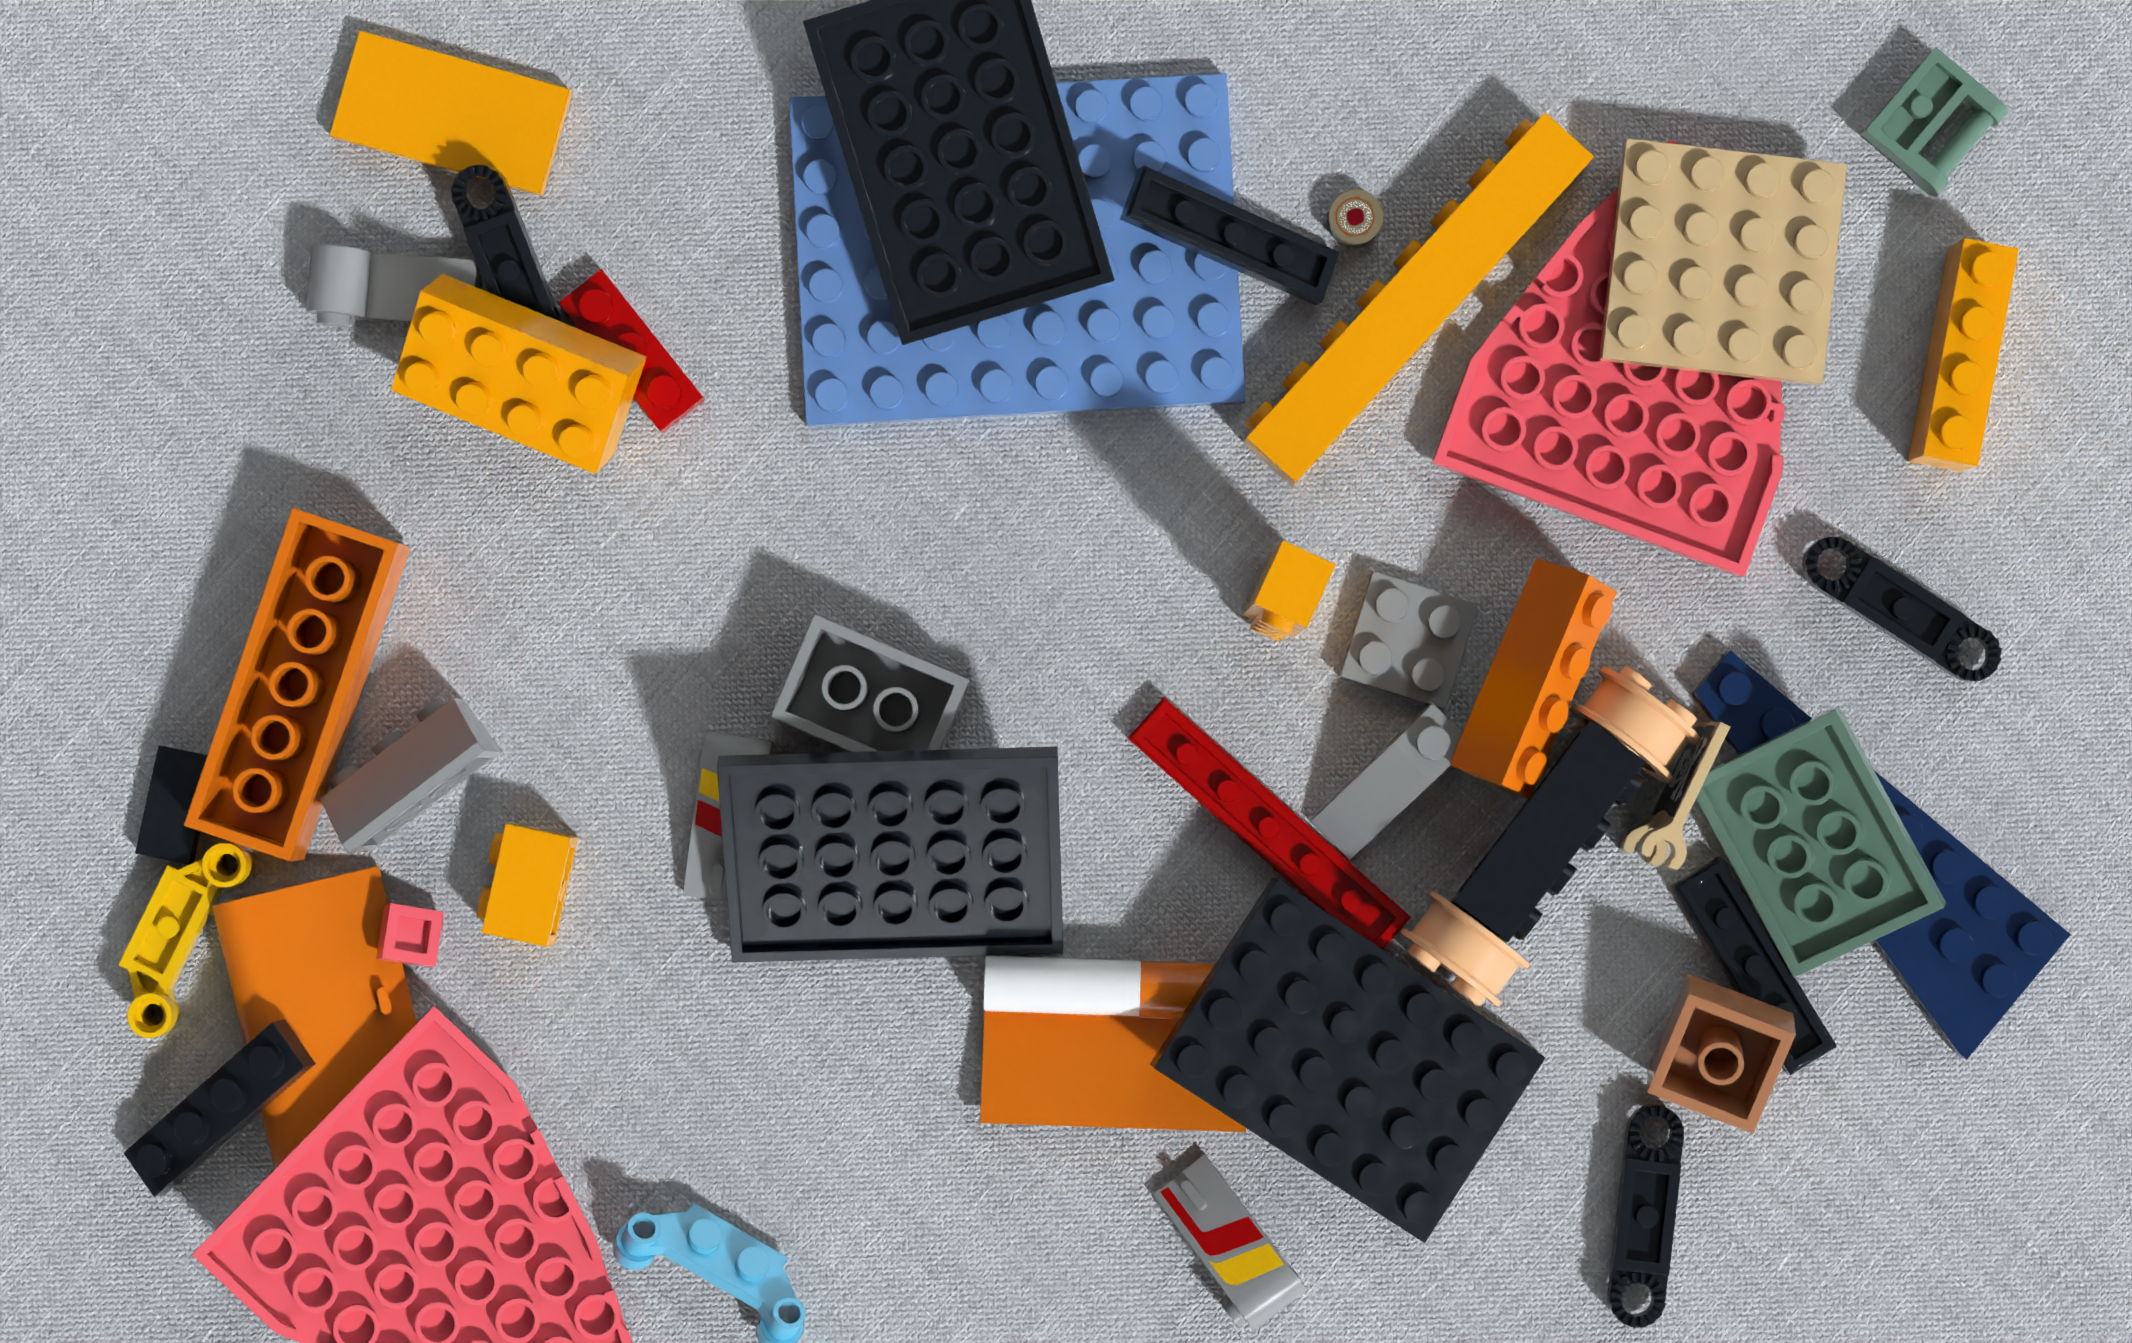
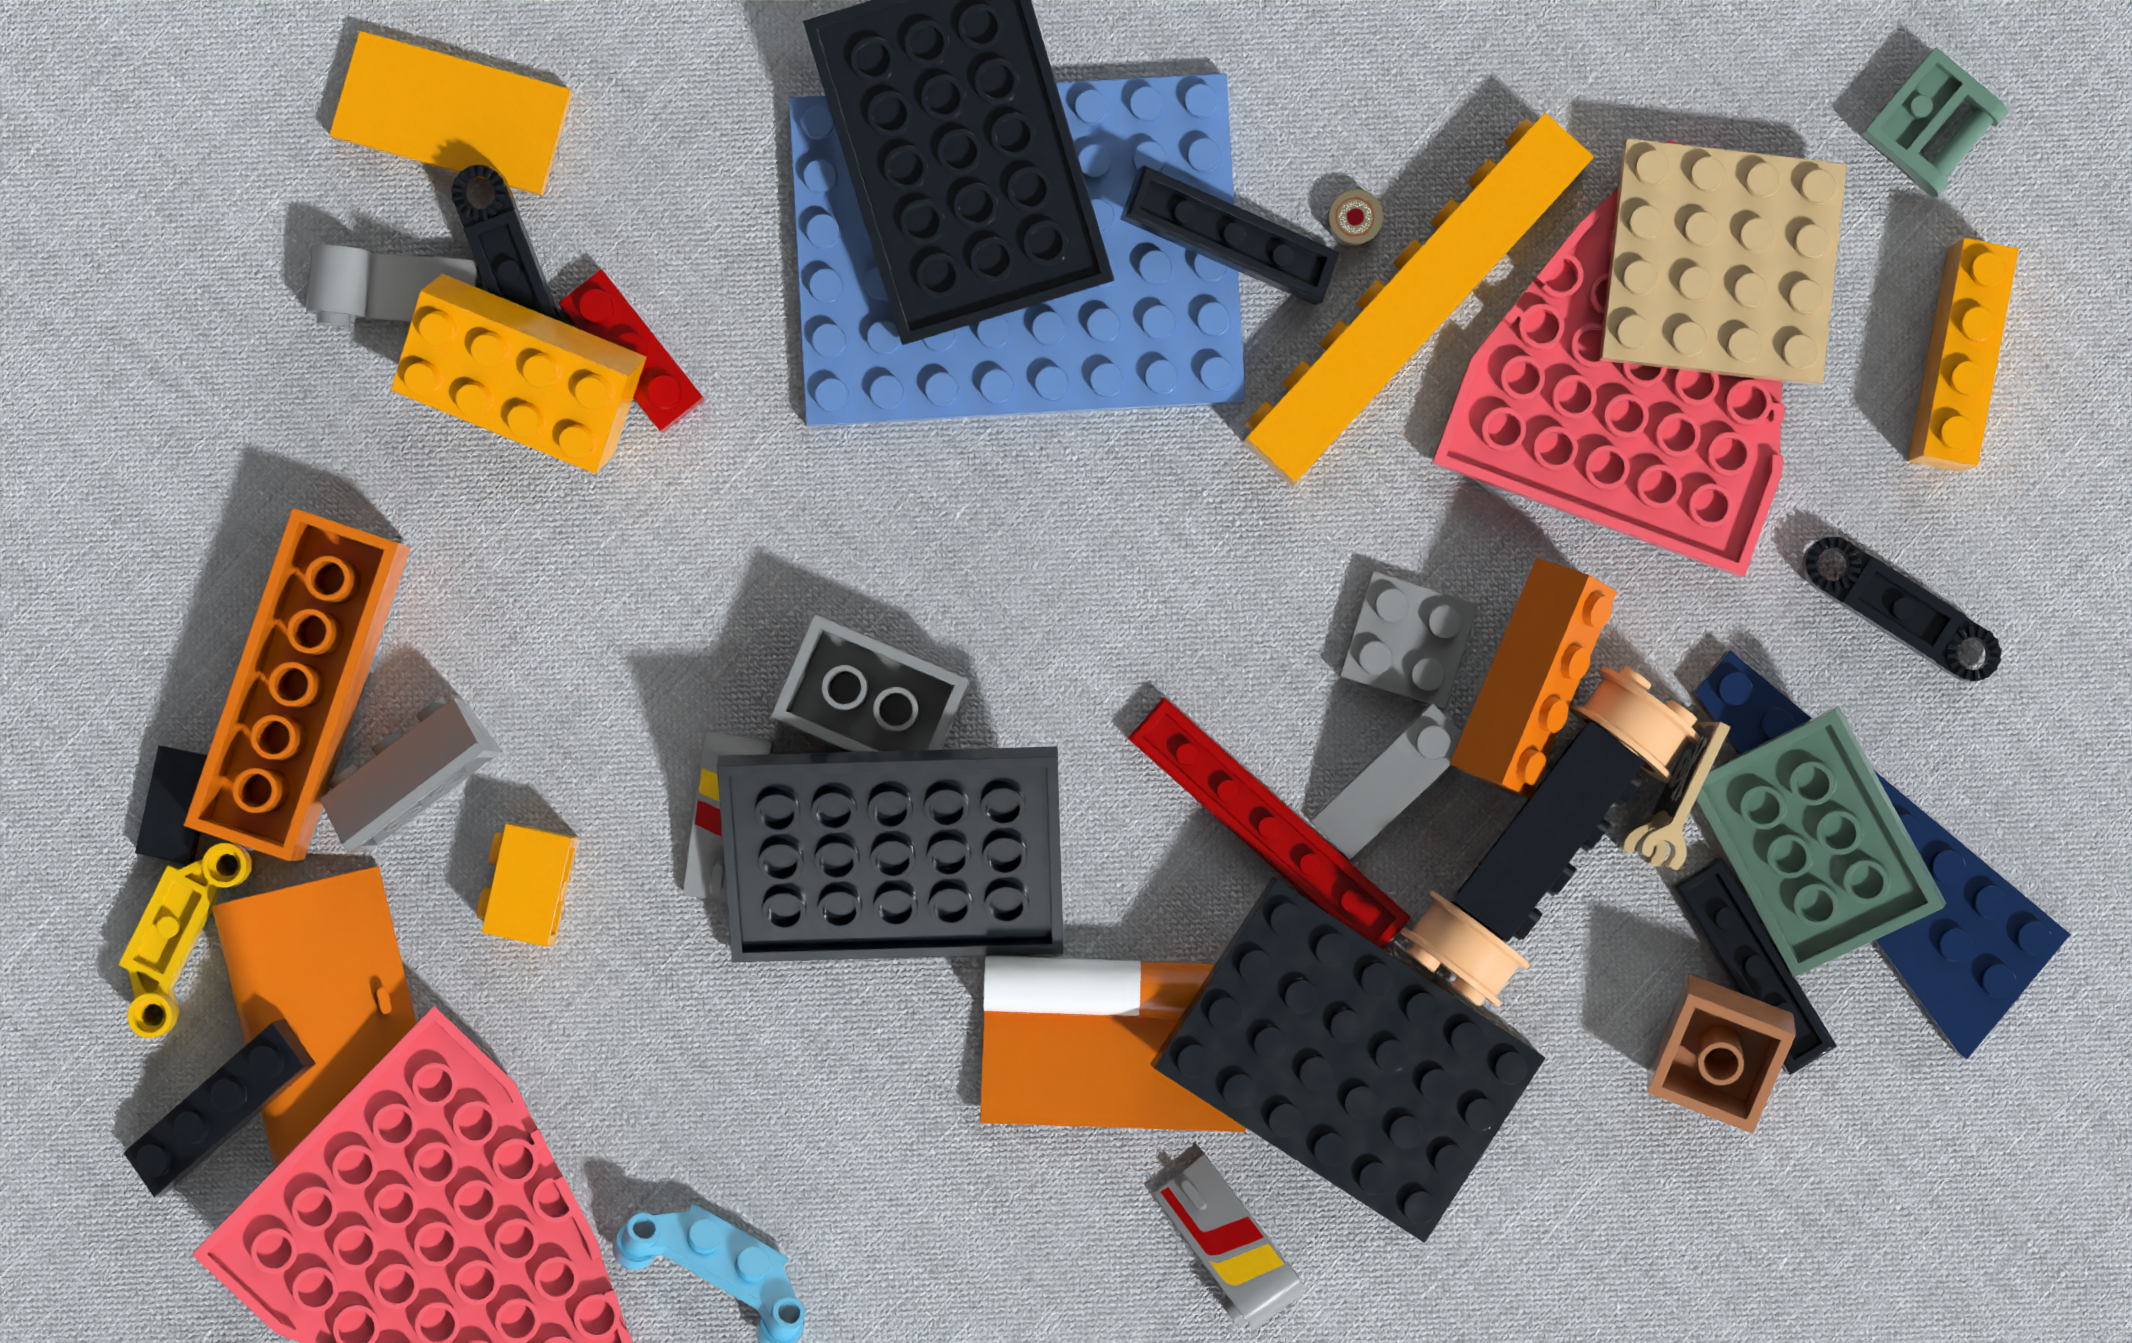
(409, 935): coral plate -> none
(1287, 592): light orange brick -> none
(1645, 1215): black plate -> none

